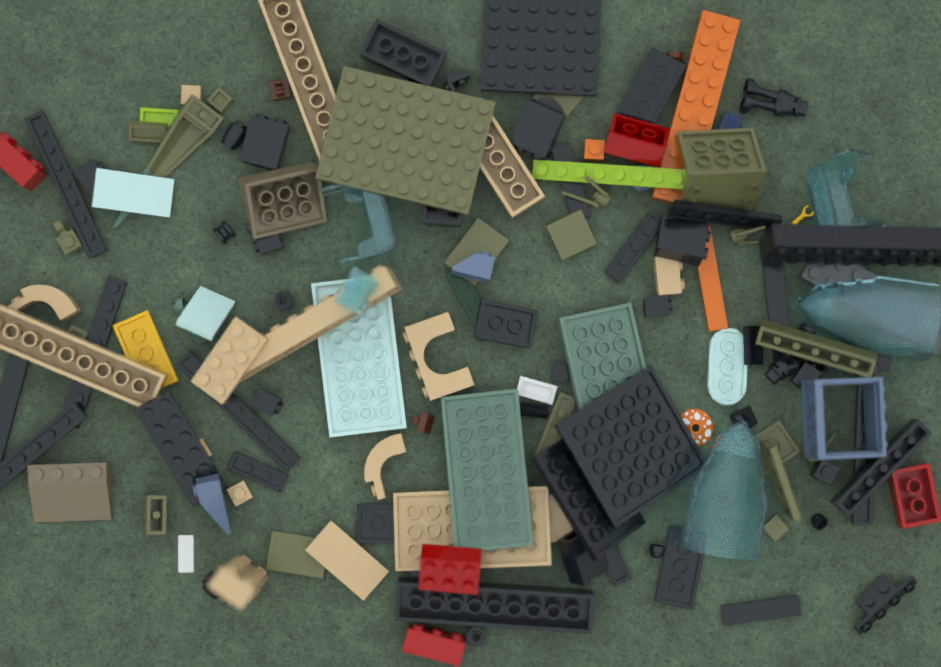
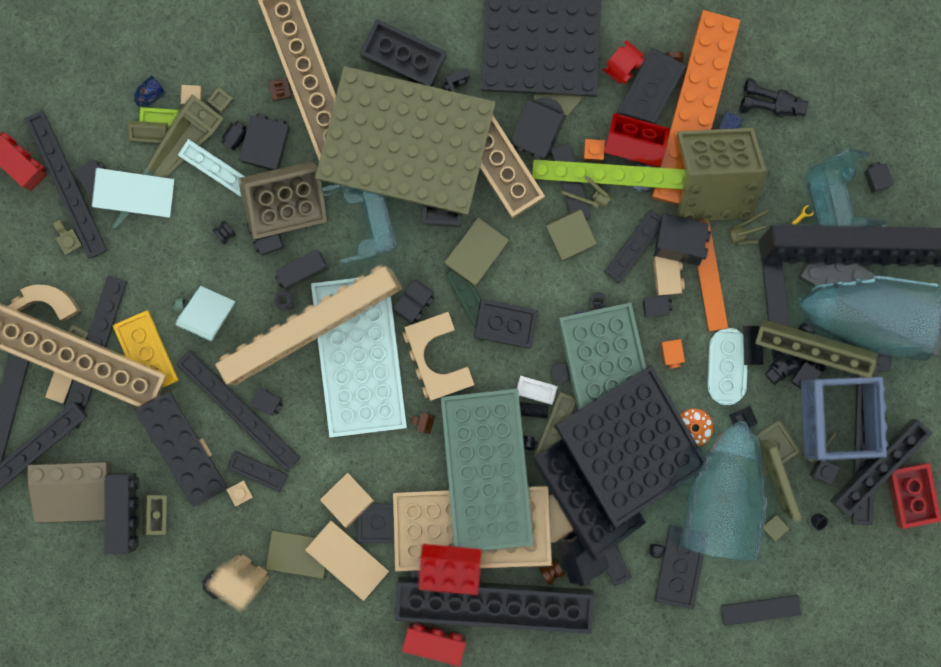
(59, 388): none -> tan tile
(121, 513): none -> black brick
(148, 92): none -> clear blue rock
(185, 553): white sticker -> none
(211, 166): none -> light aqua tile
(211, 497): sand blue slope -> none
(229, 360): tan plate -> none
(301, 270): none -> black brick
(347, 500): none -> tan tile
(357, 290): clear light blue brick -> none
(379, 454): tan arch -> none
(413, 302): none -> black brick
(474, 630): black plate -> none
(476, 267): sand blue slope -> none
(529, 443): none -> black plate
(551, 572): none -> reddish brown wheel
(598, 304): none -> black hinge
(623, 63): none -> red brick
(672, 353): none -> orange brick
(722, 215): black tile -> none
(878, 177): none -> black brick
(879, 599): black bracket -> none

